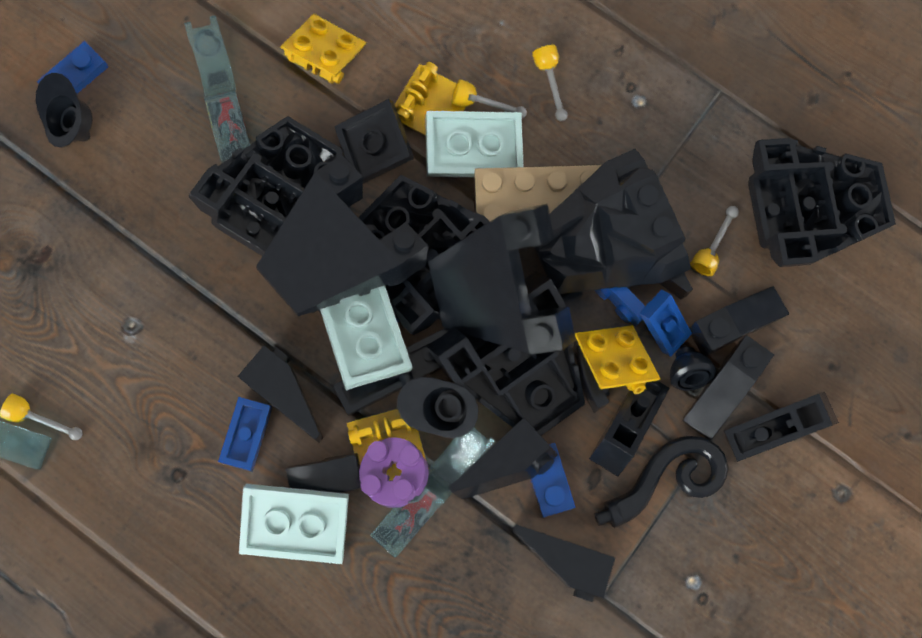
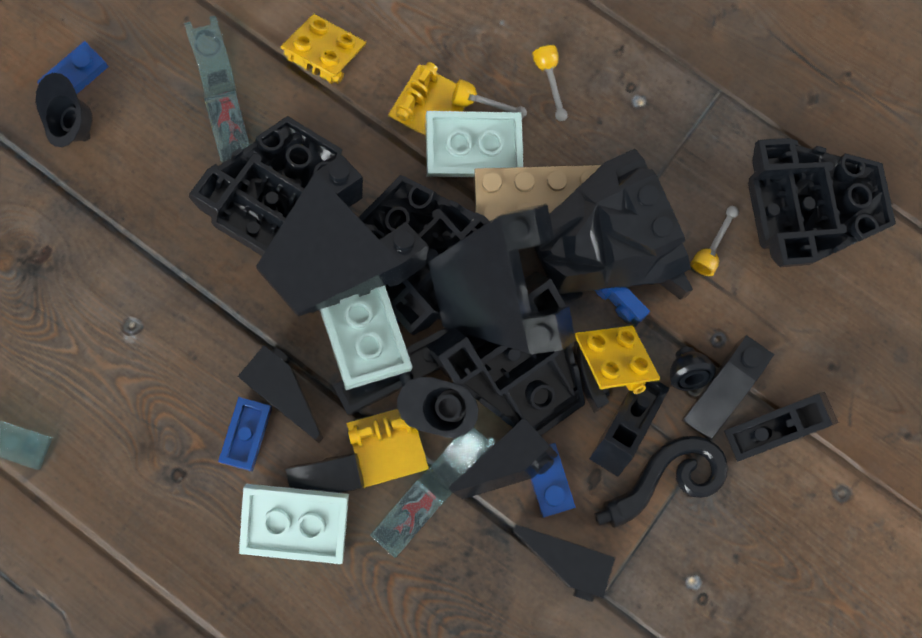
(17, 409): hinge -> none
(375, 140): black plate -> none
(403, 488): medium lavender plate -> none
(666, 322): blue plate -> none
(737, 320): black slope -> none

